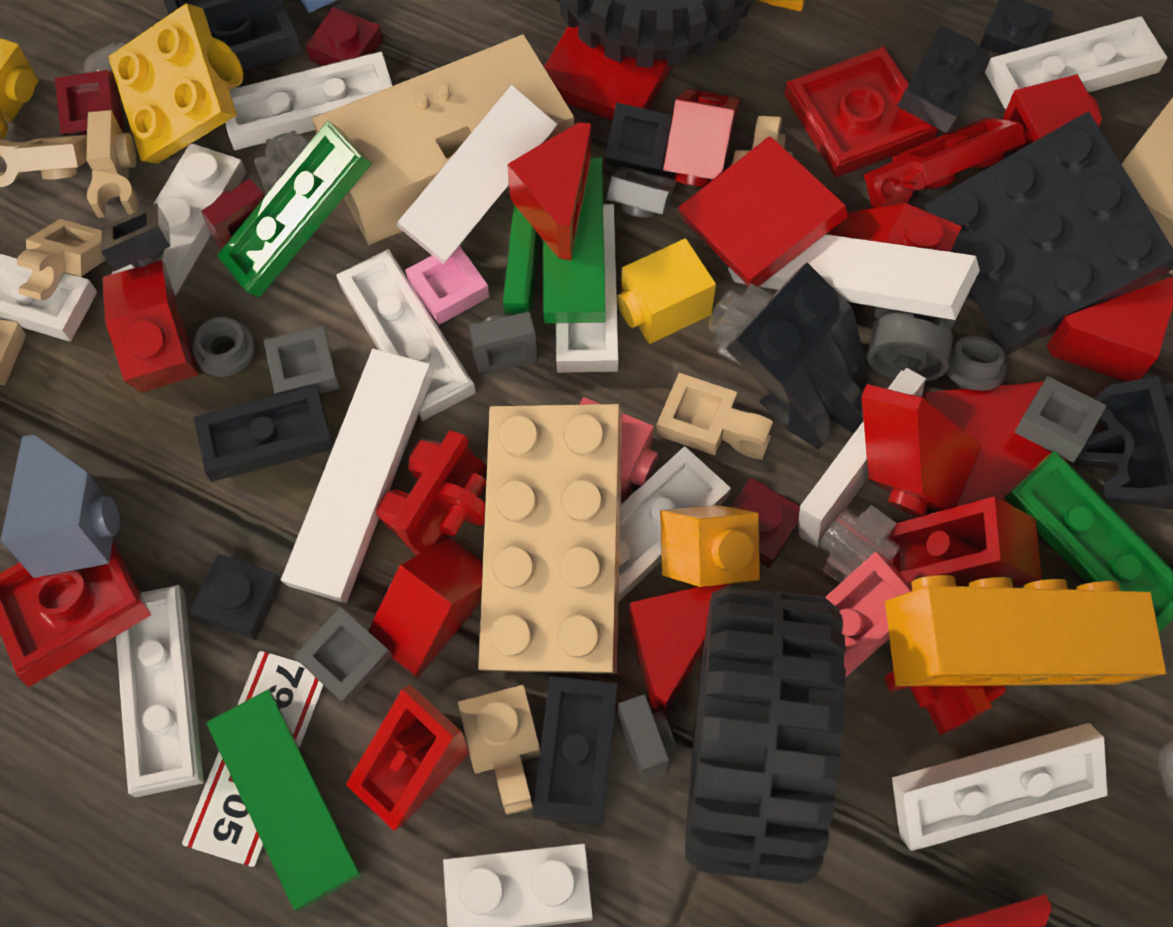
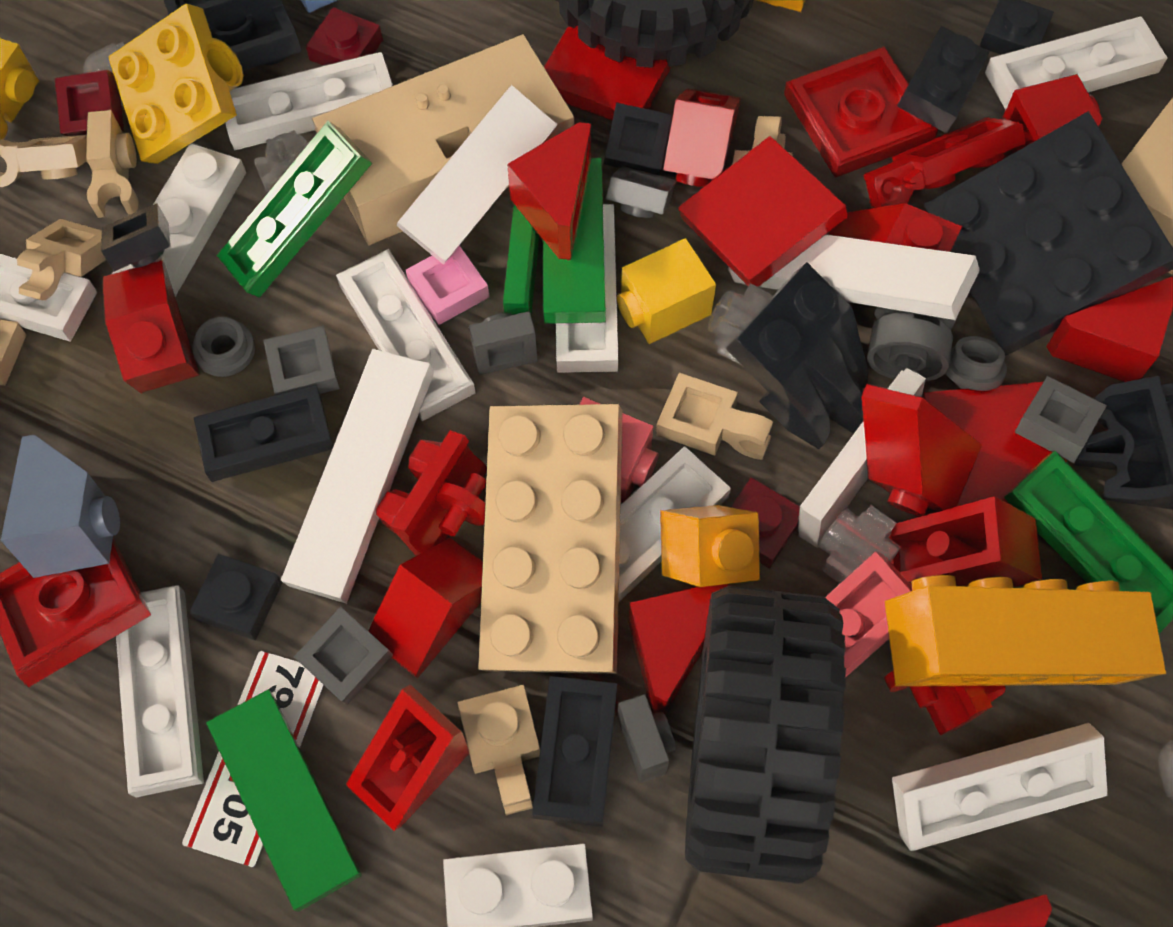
(231, 211): dark red plate -> none

